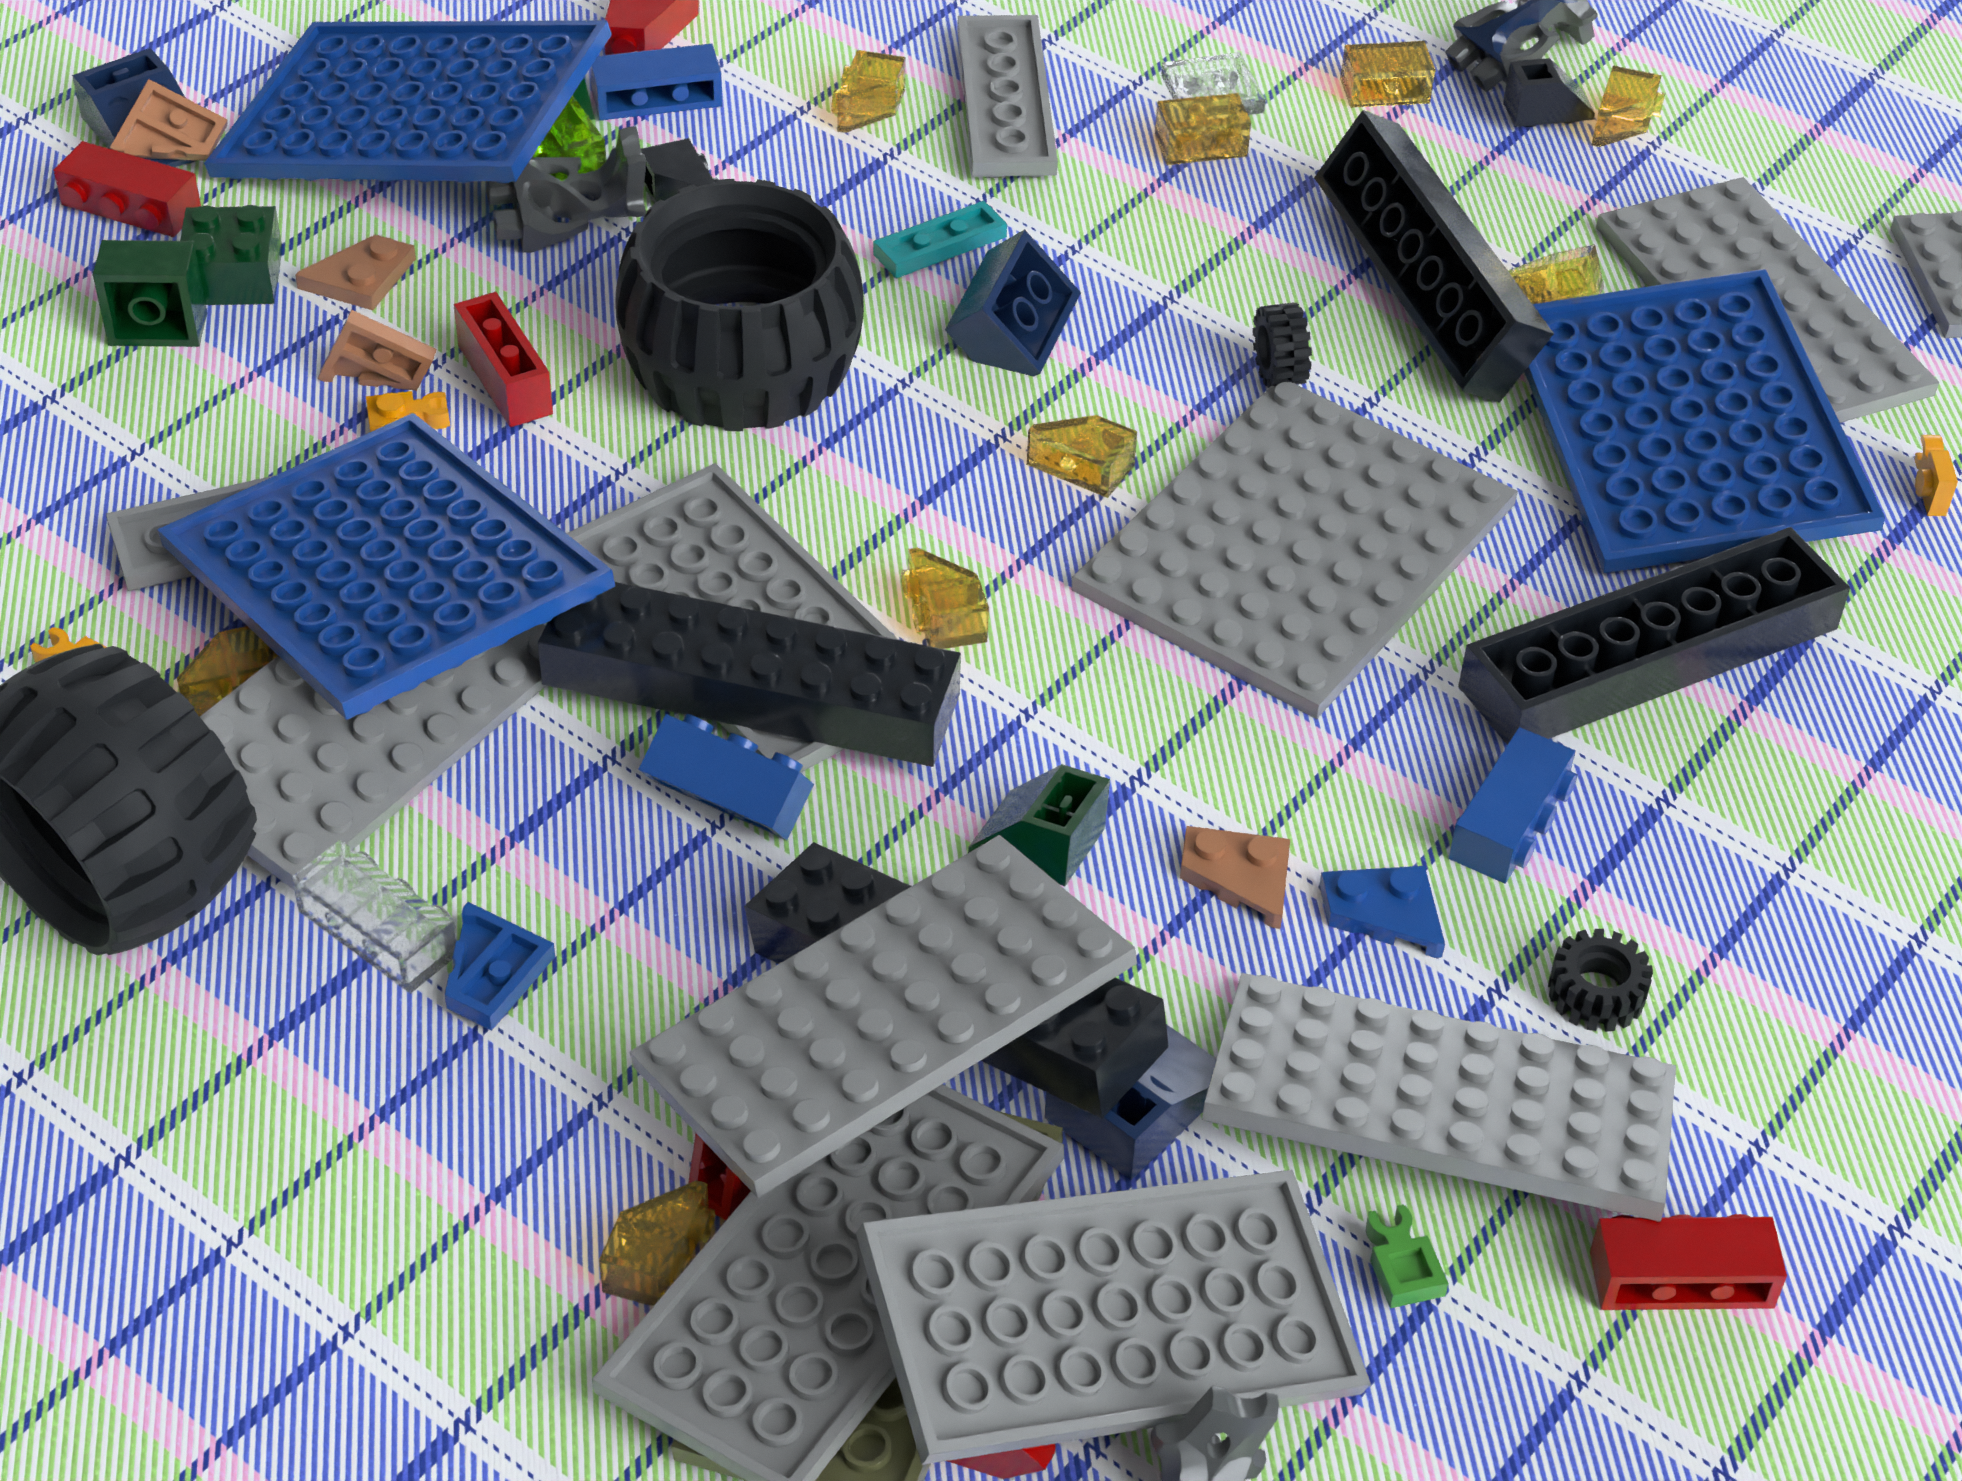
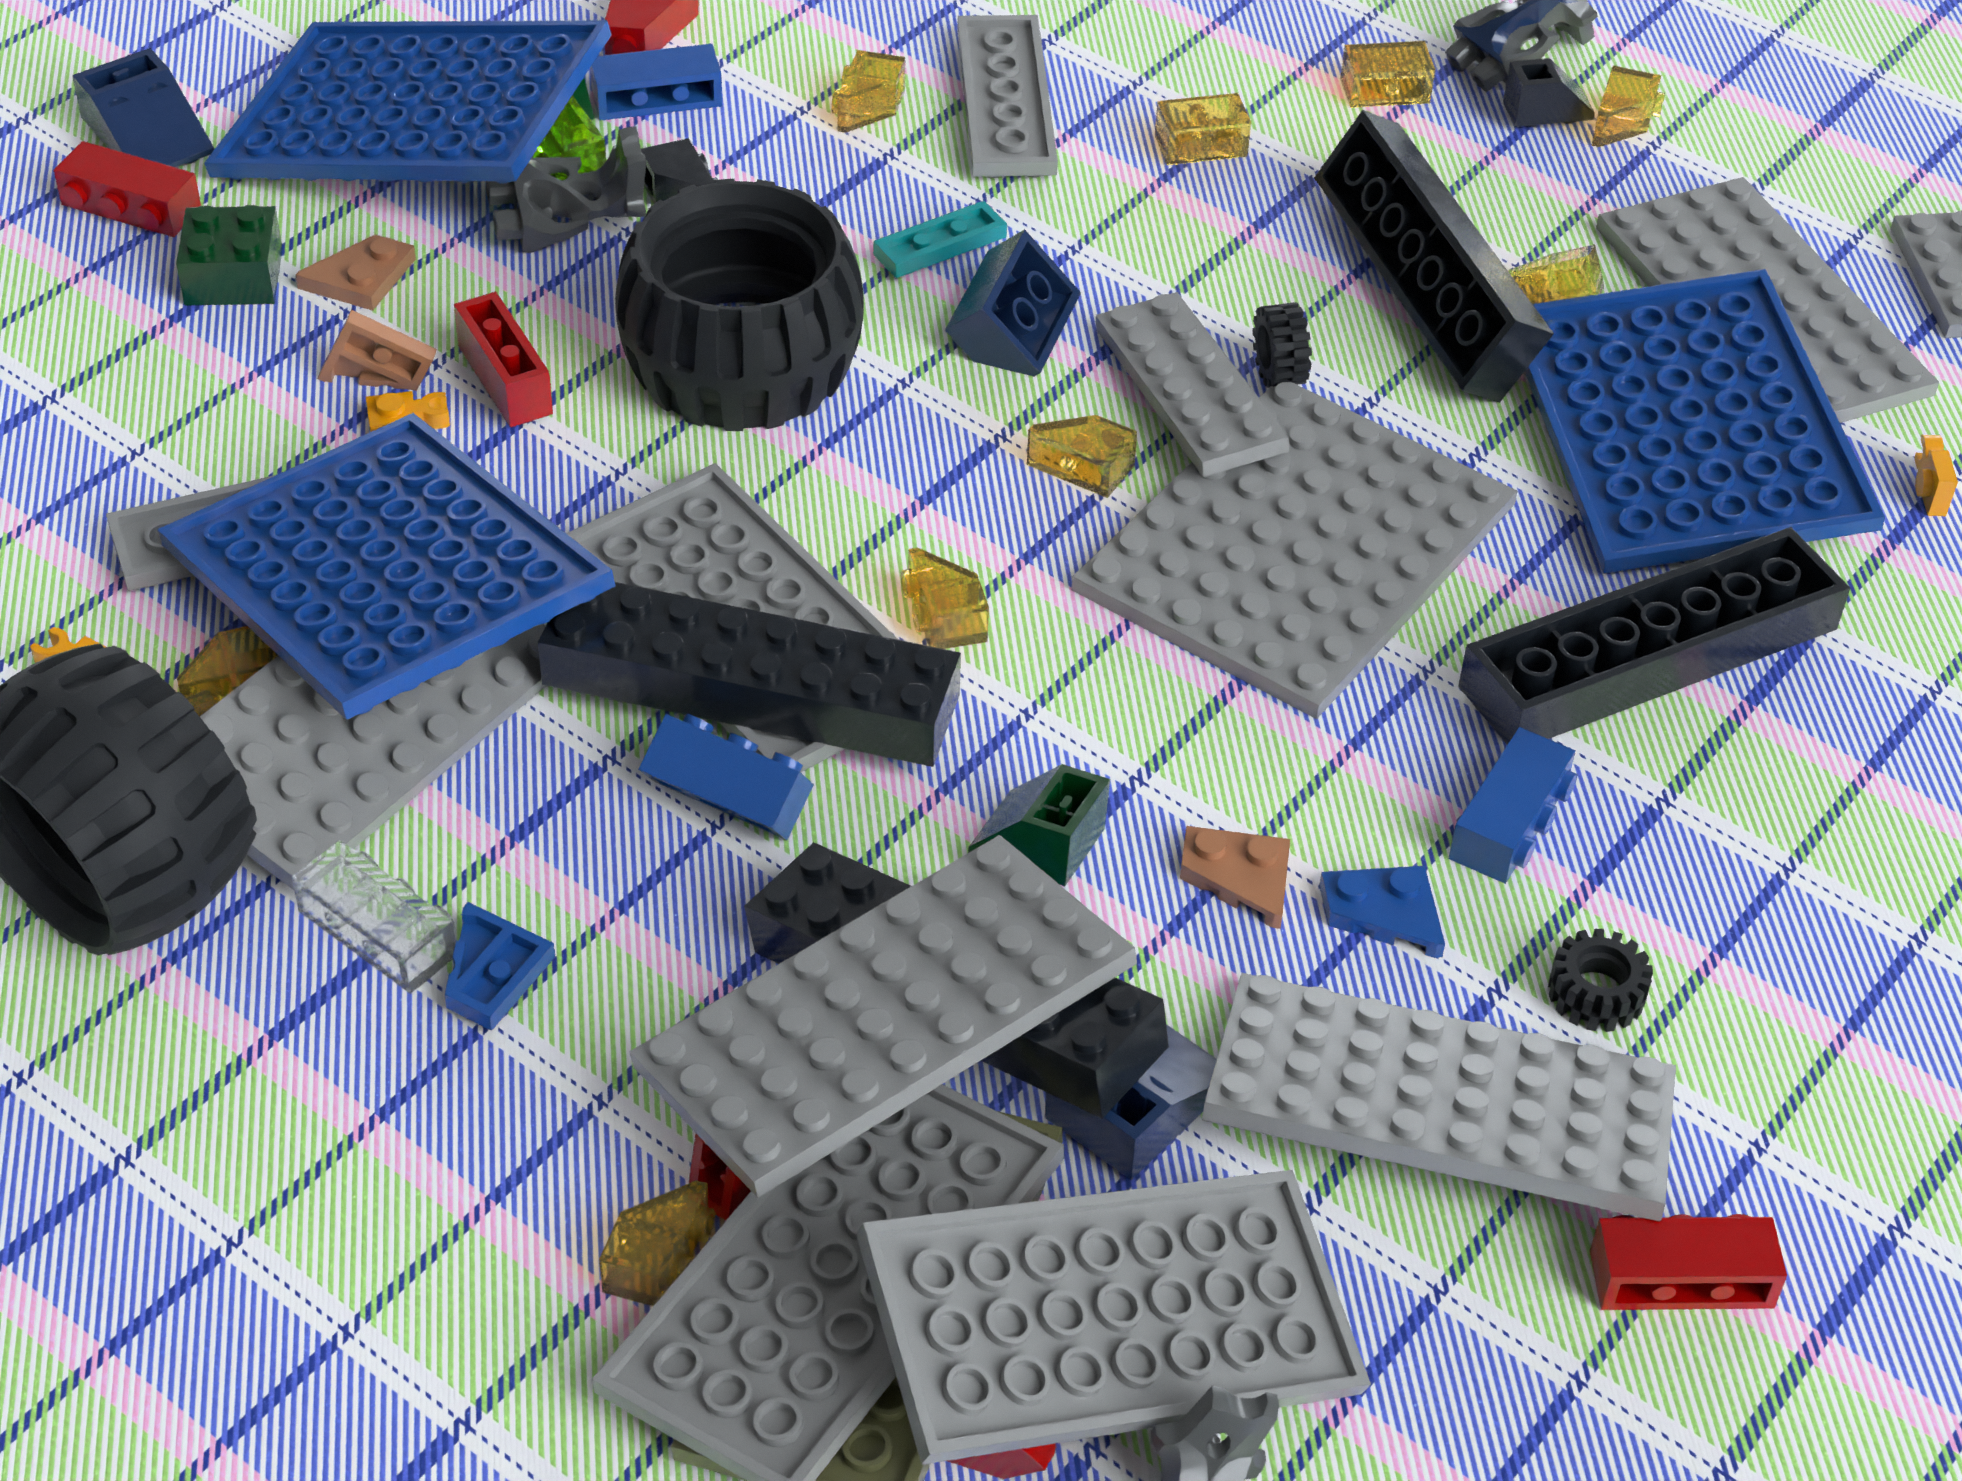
(150, 293): dark green brick -> none
(169, 127): nougat wing -> none
(1191, 384): none -> light grey plate
(1214, 77): clear plate -> none
(1404, 1264): bright green plate -> none

